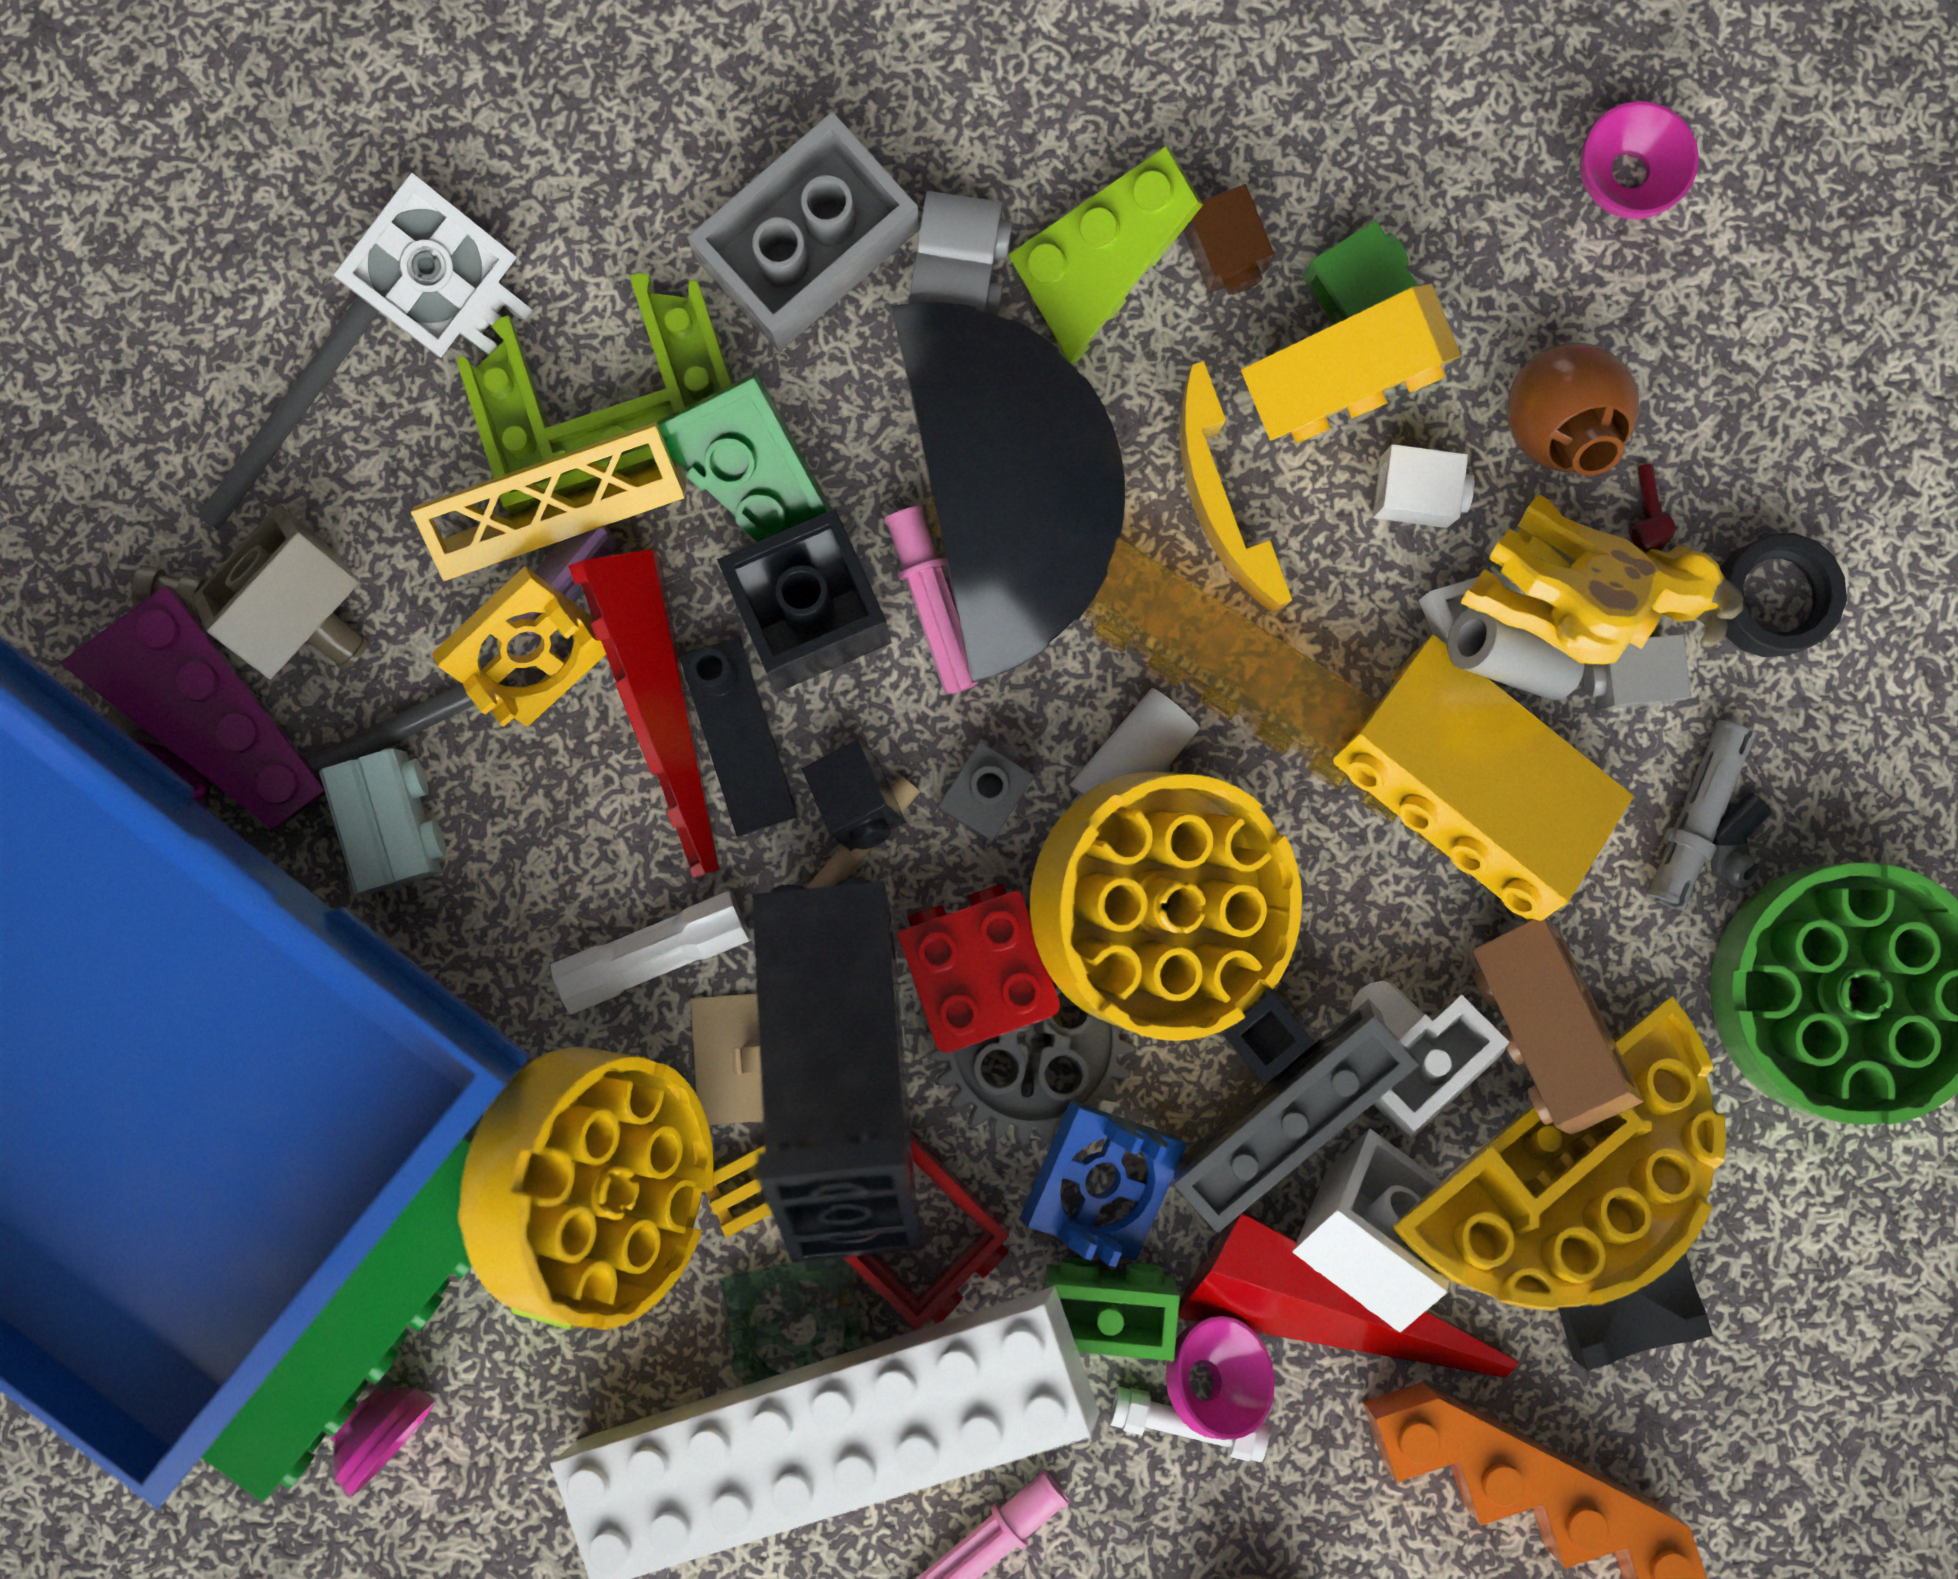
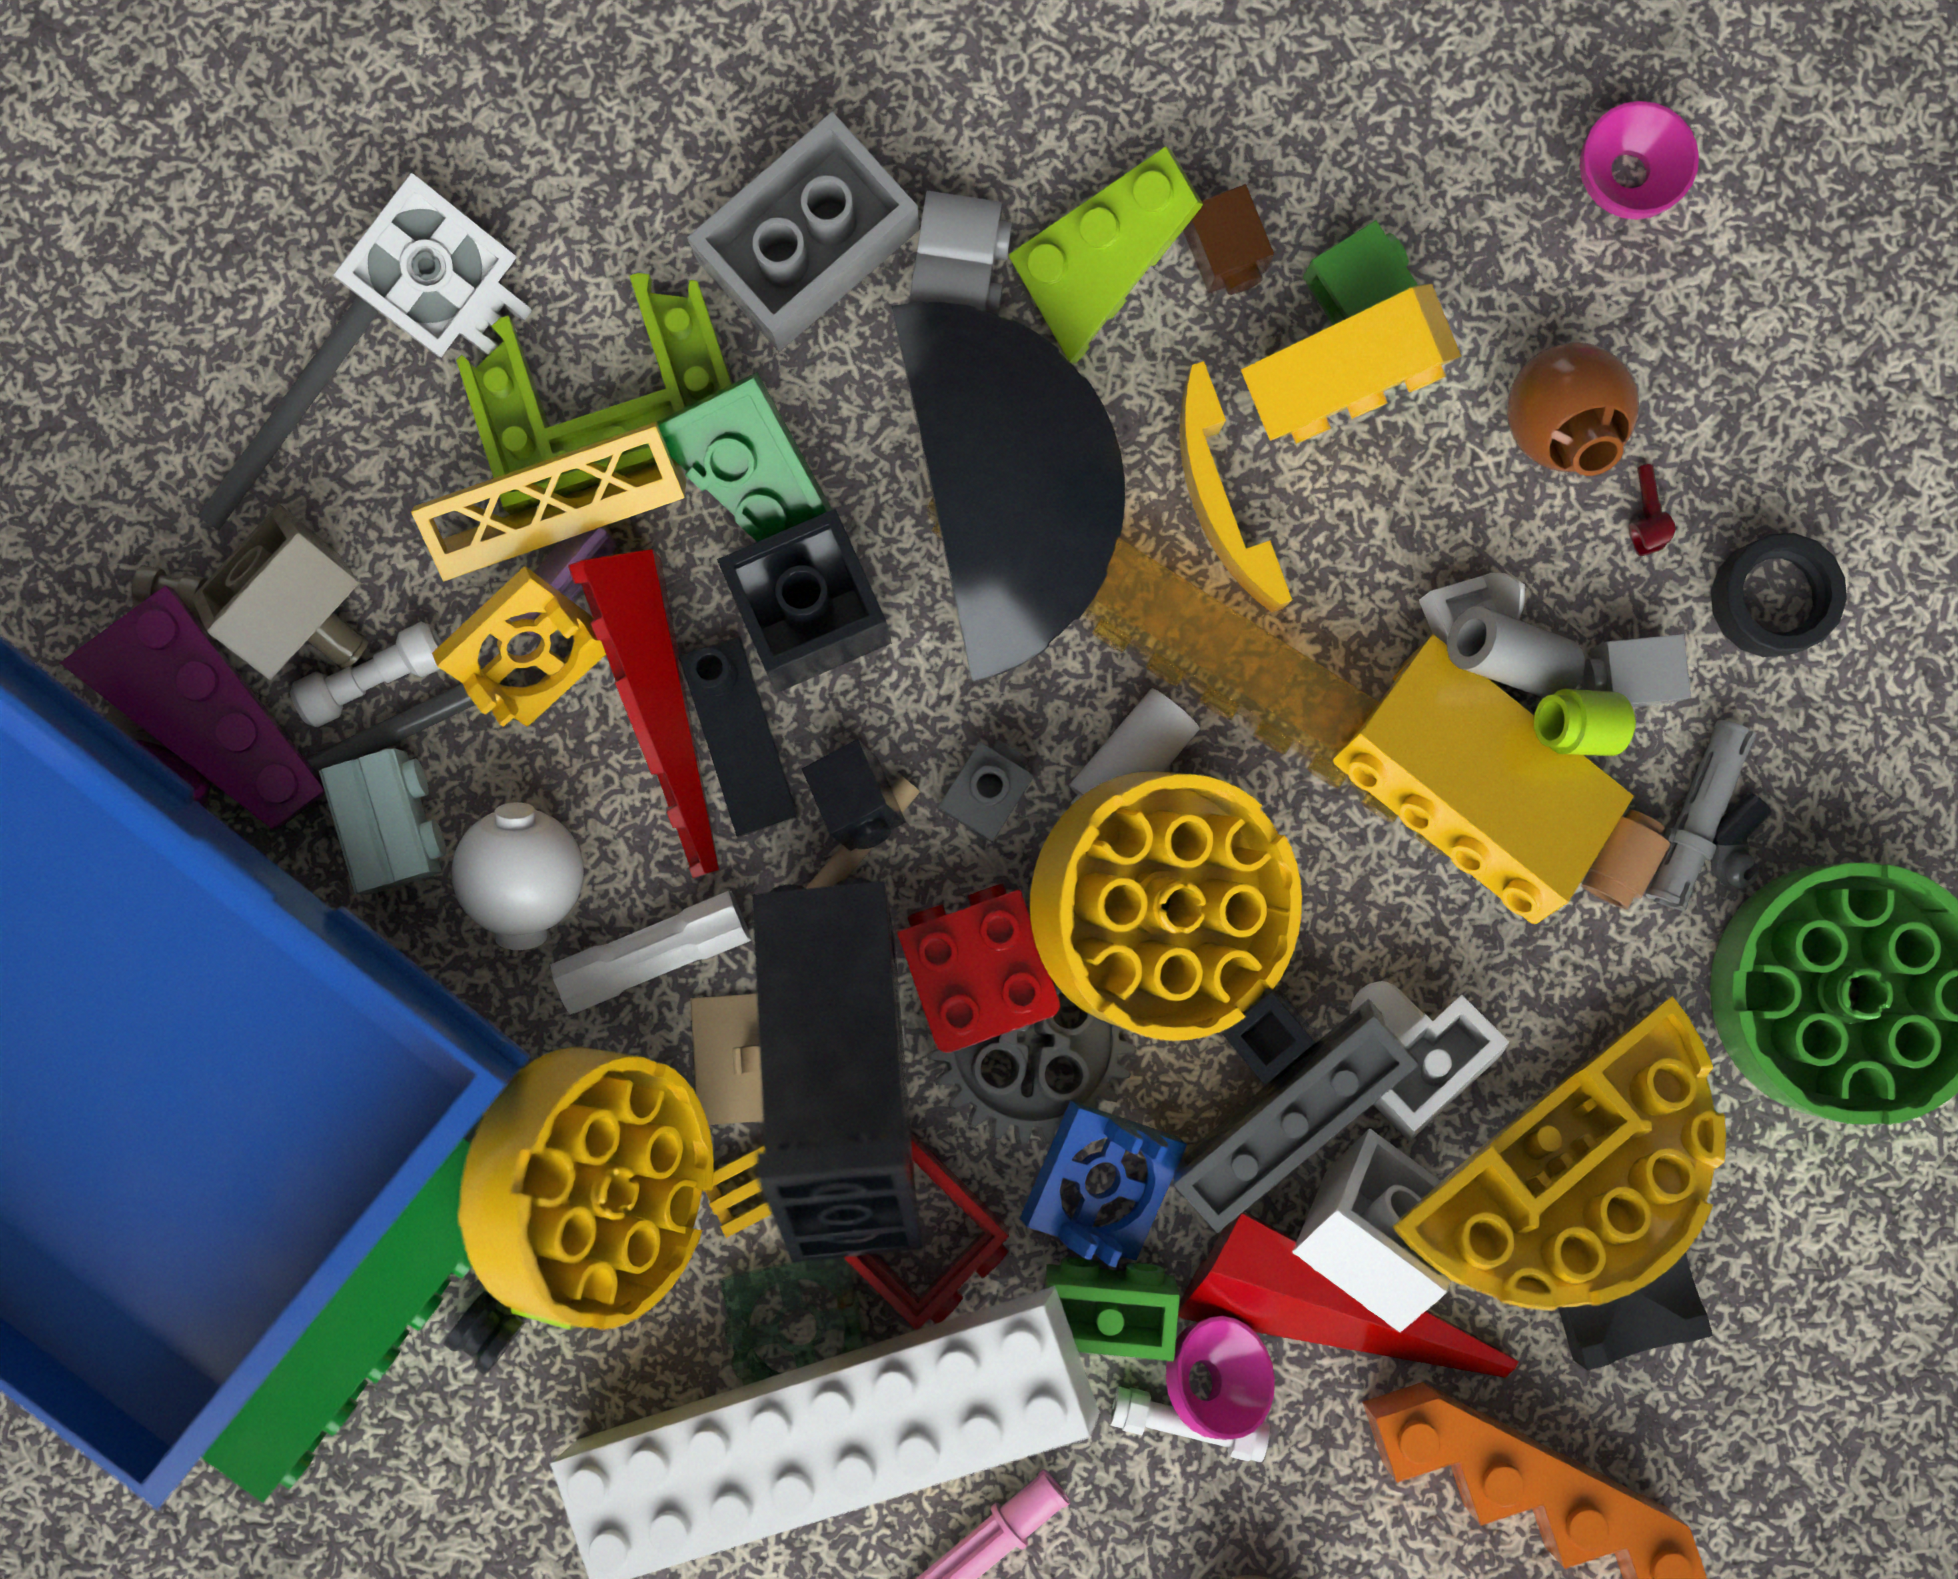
(322, 697): none -> white piece
(376, 1433): dark pink piece -> none
(484, 1332): none -> black wheel
(517, 874): none -> white brick
(931, 596): bright pink axle -> none
(1422, 486): white brick -> none
(1554, 1027): medium nougat brick -> none
(1585, 722): none -> lime brick
(1598, 589): yellow animal -> none
(1627, 860): none -> medium nougat brick

